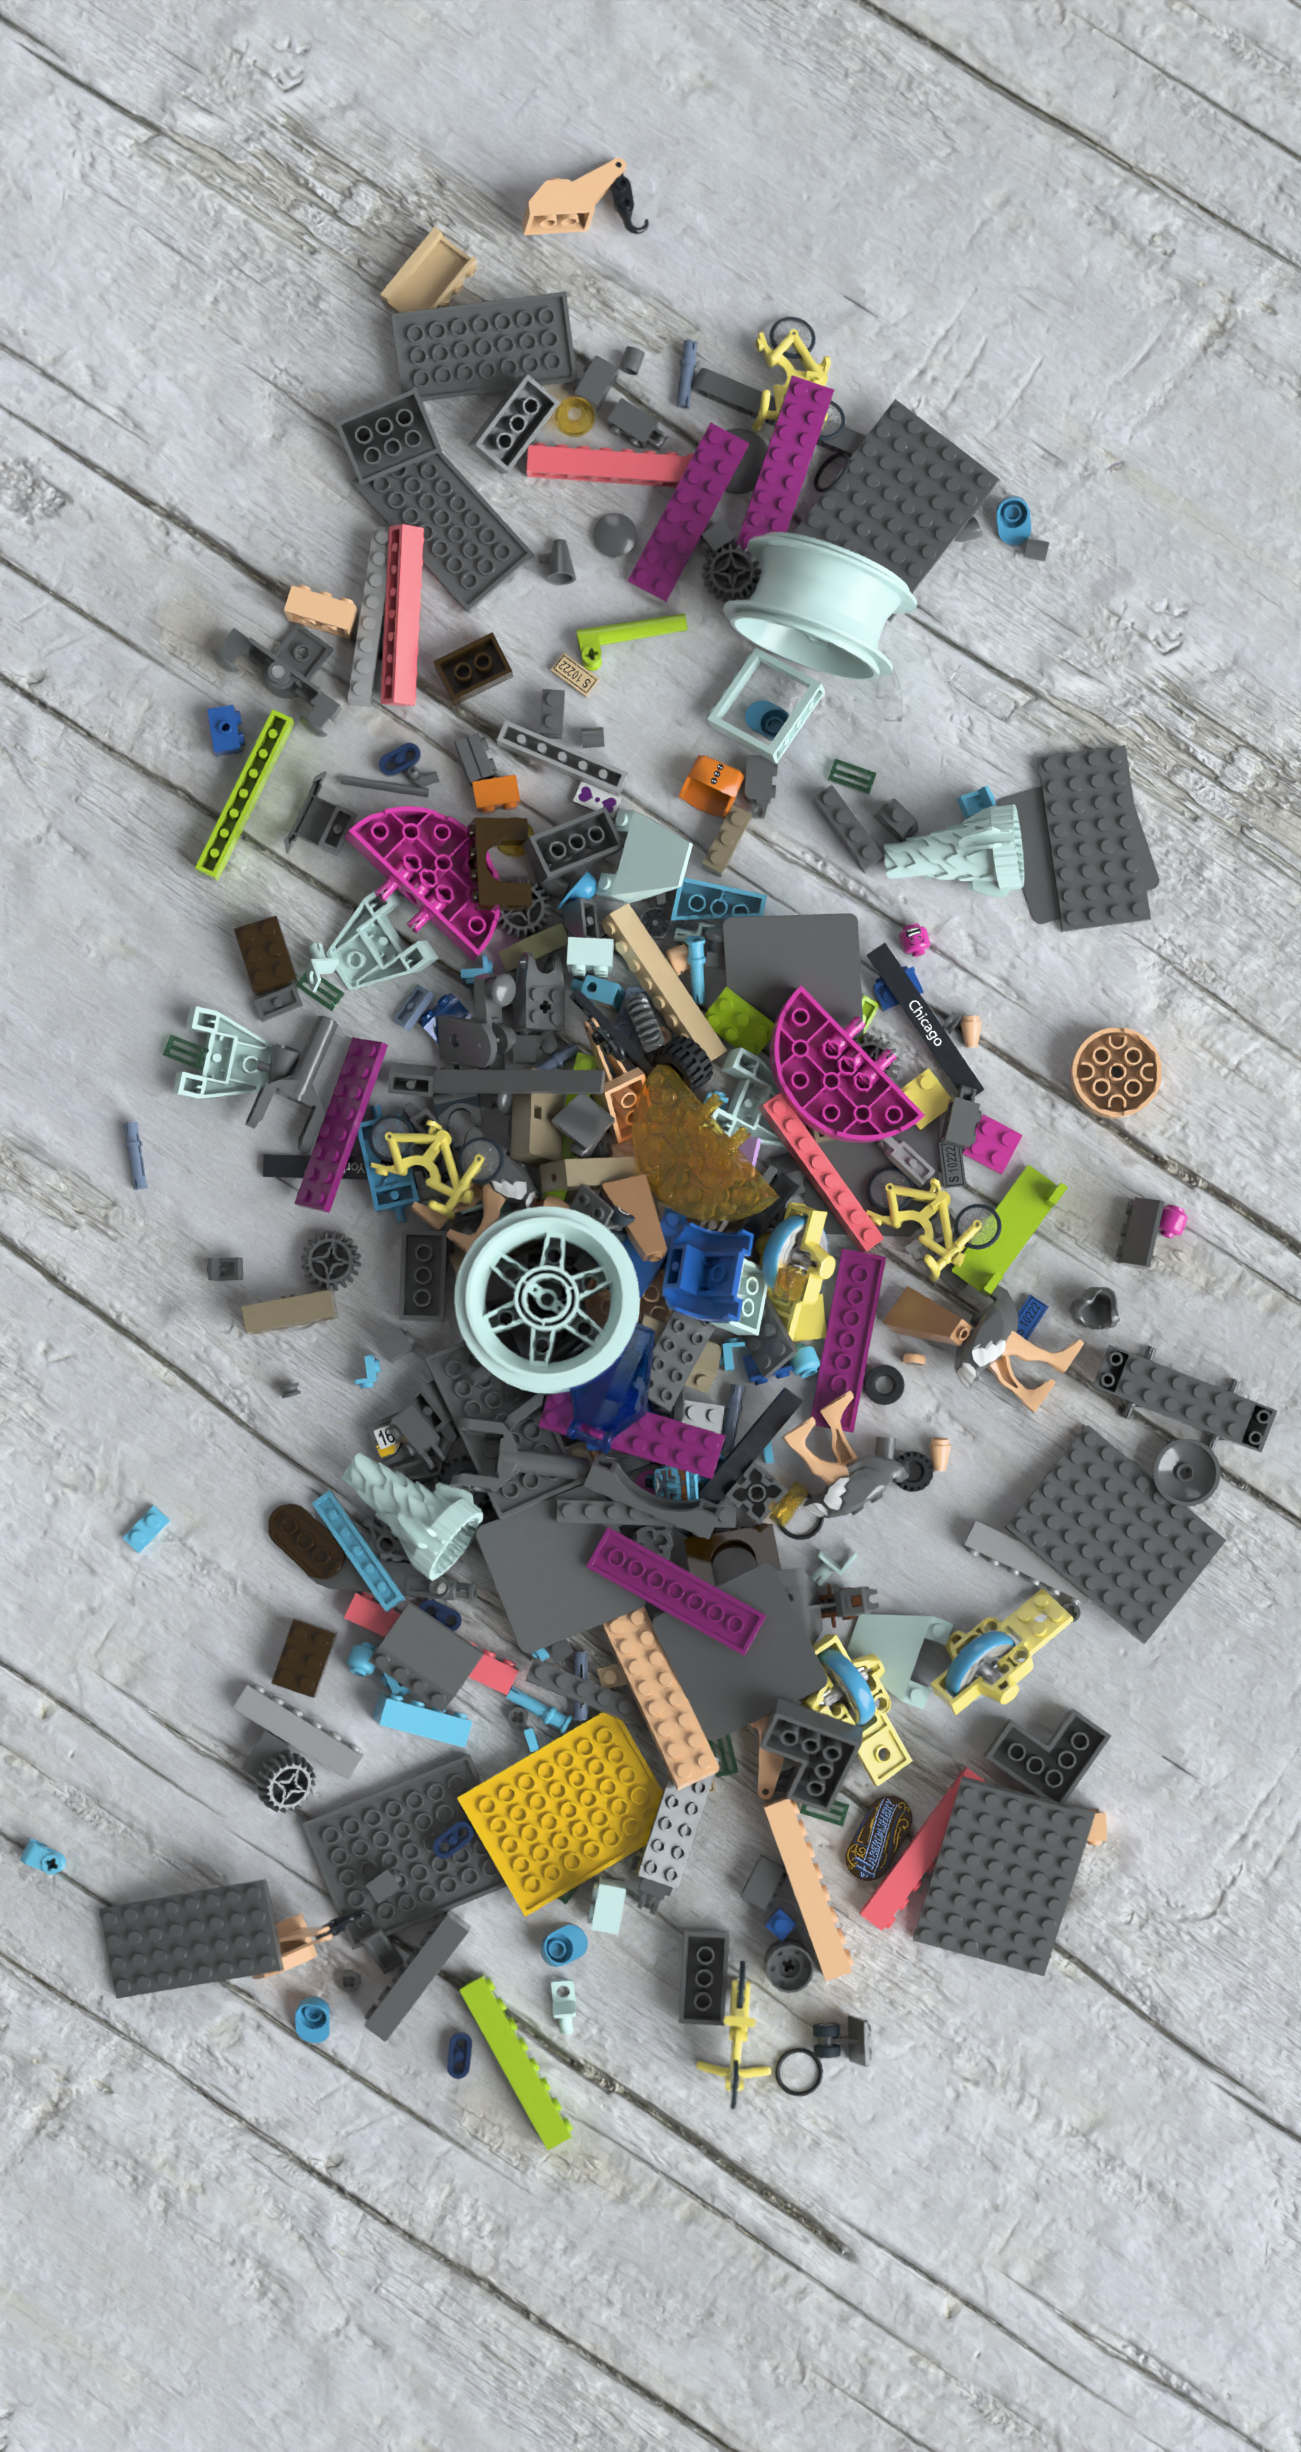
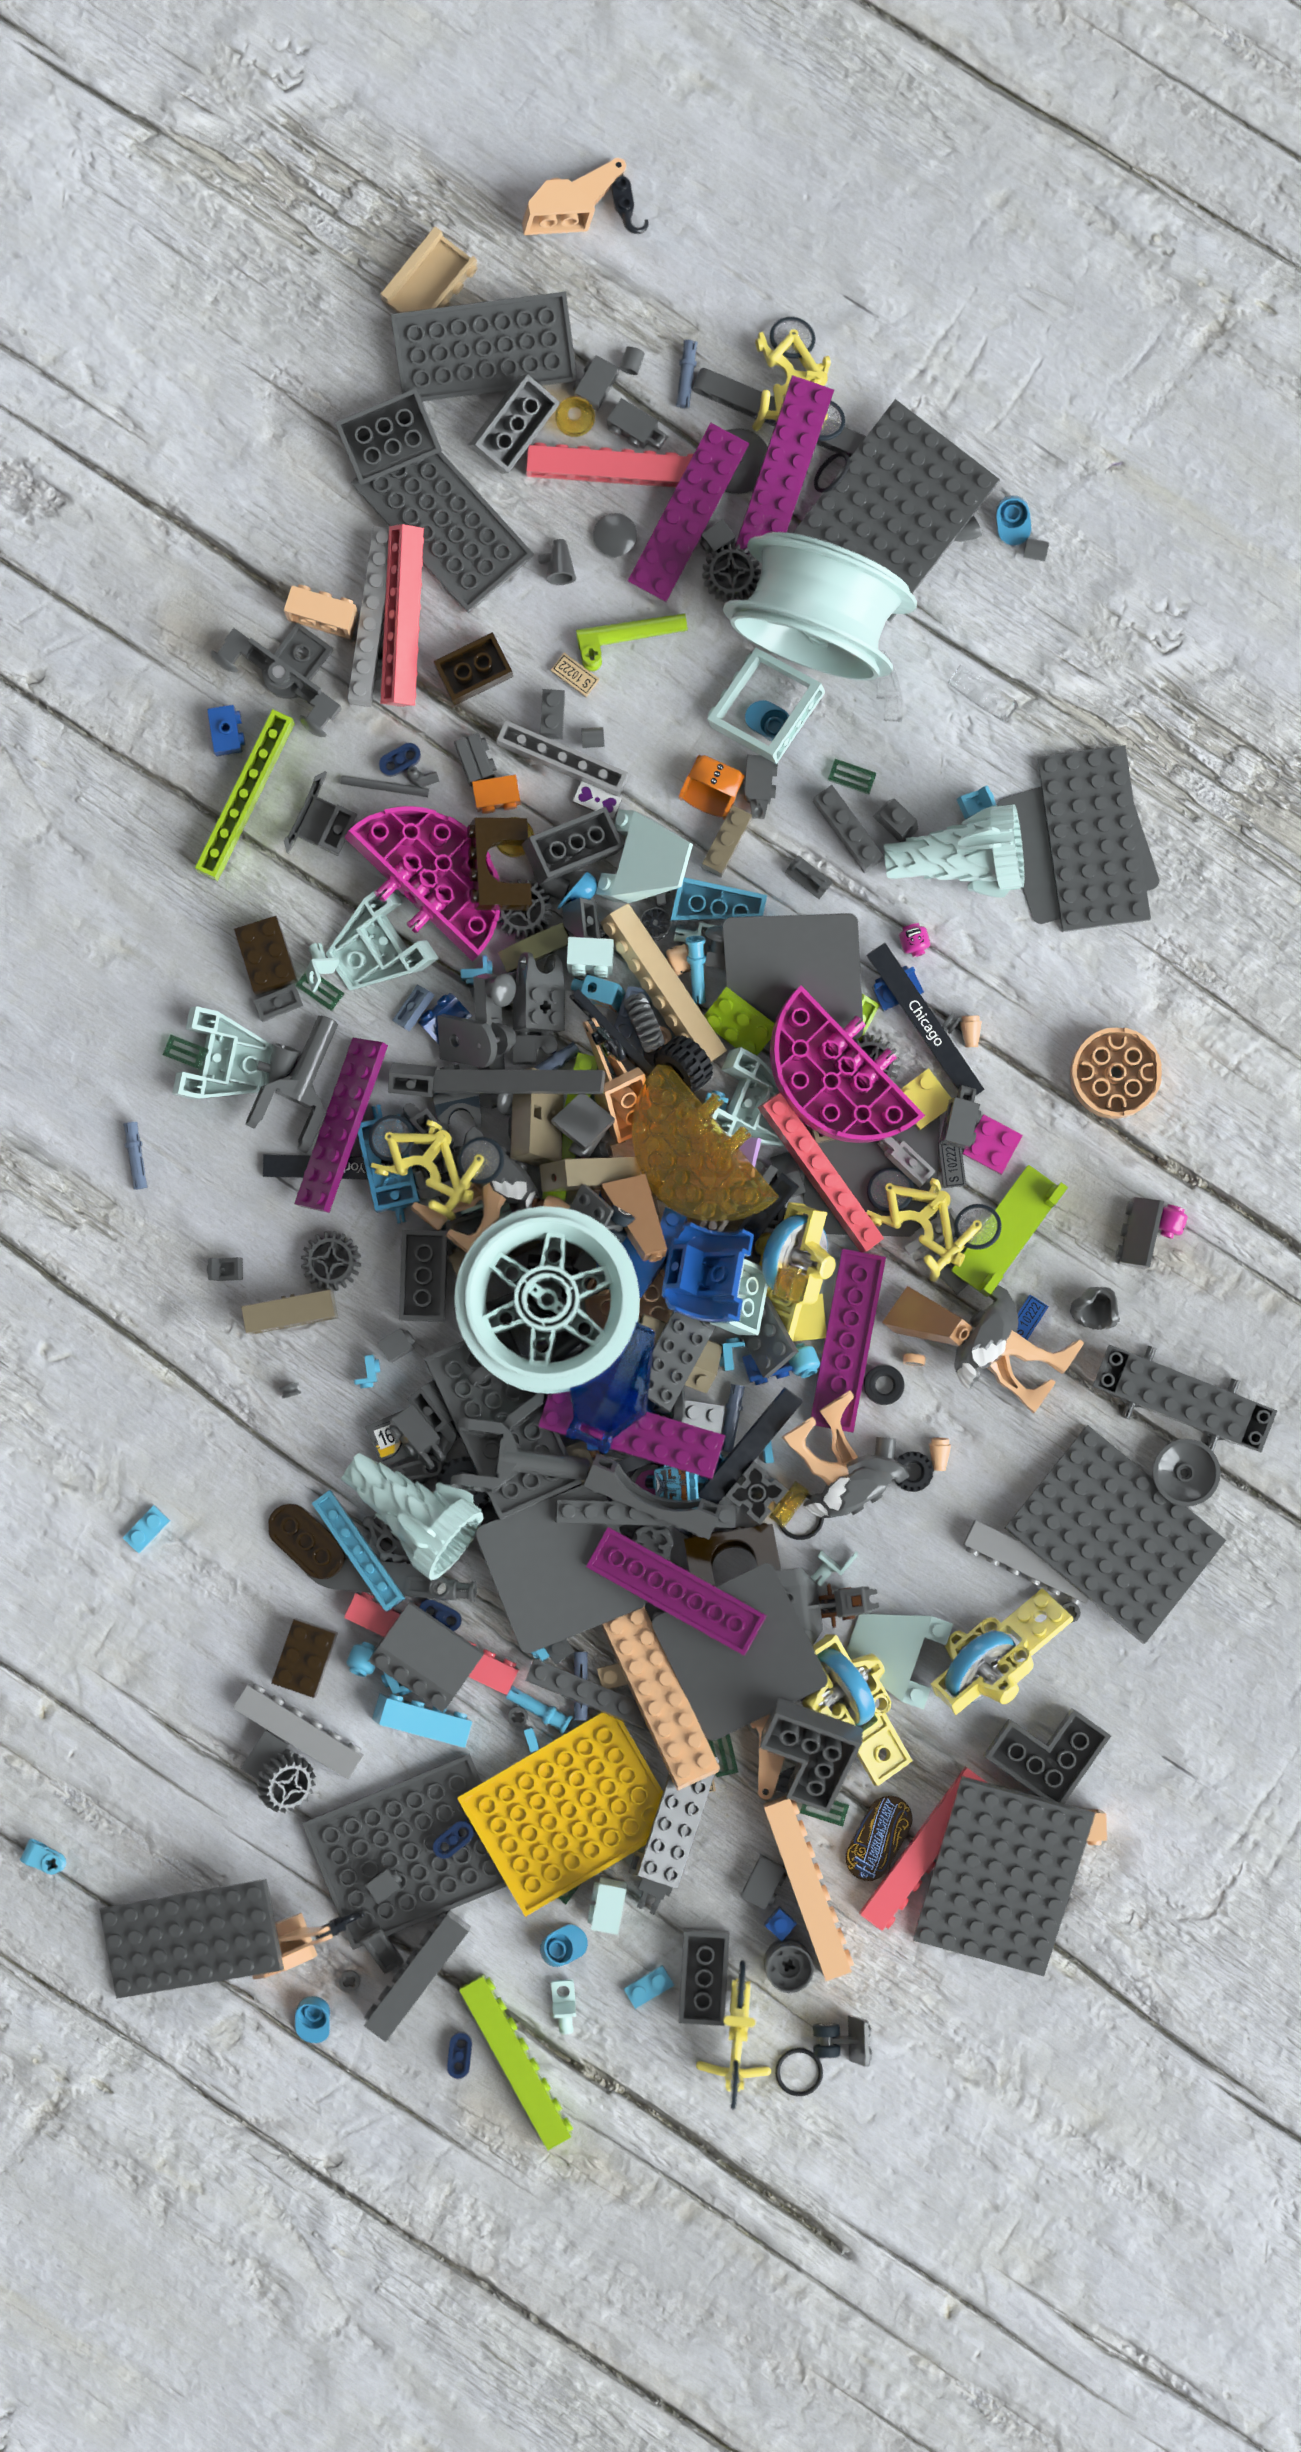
(648, 1986): none -> medium azure plate
(808, 877): none -> dark grey hinge

